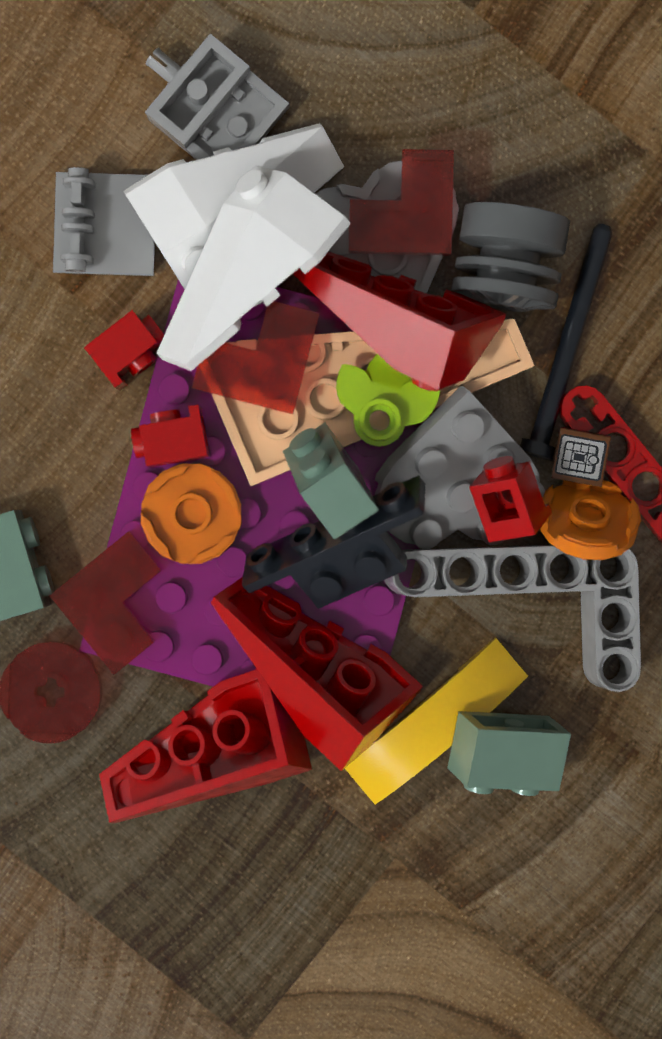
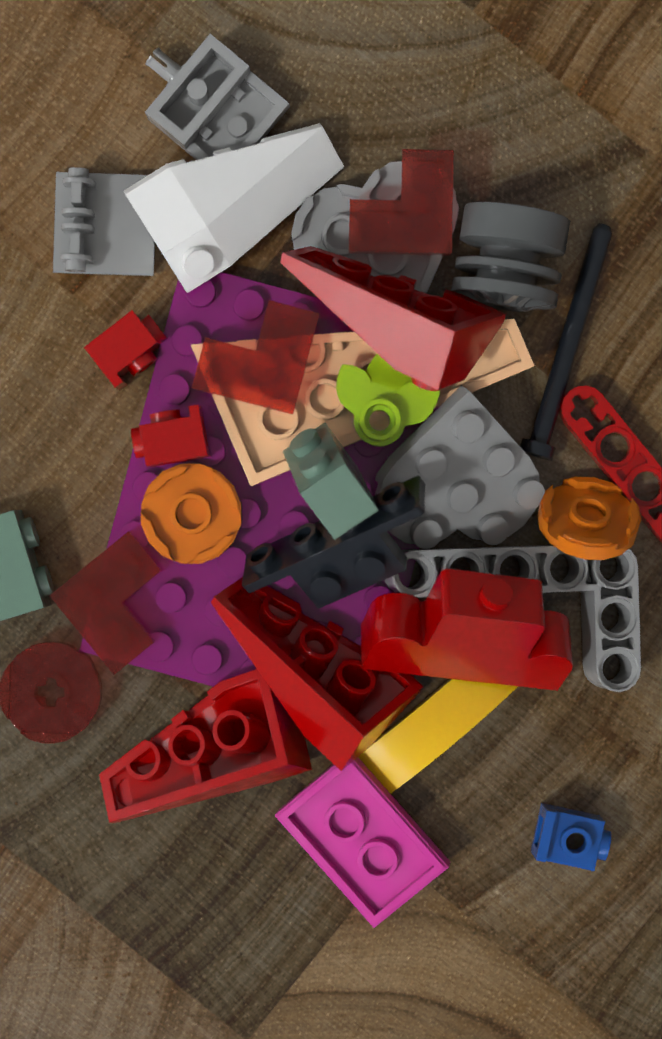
(255, 244): white wedge -> none
(363, 840): none -> dark pink tile
(470, 631): none -> red brick
(508, 752): sand green brick -> none
(509, 500): red brick -> none
(555, 826): none -> blue brick
(581, 456): tile -> none

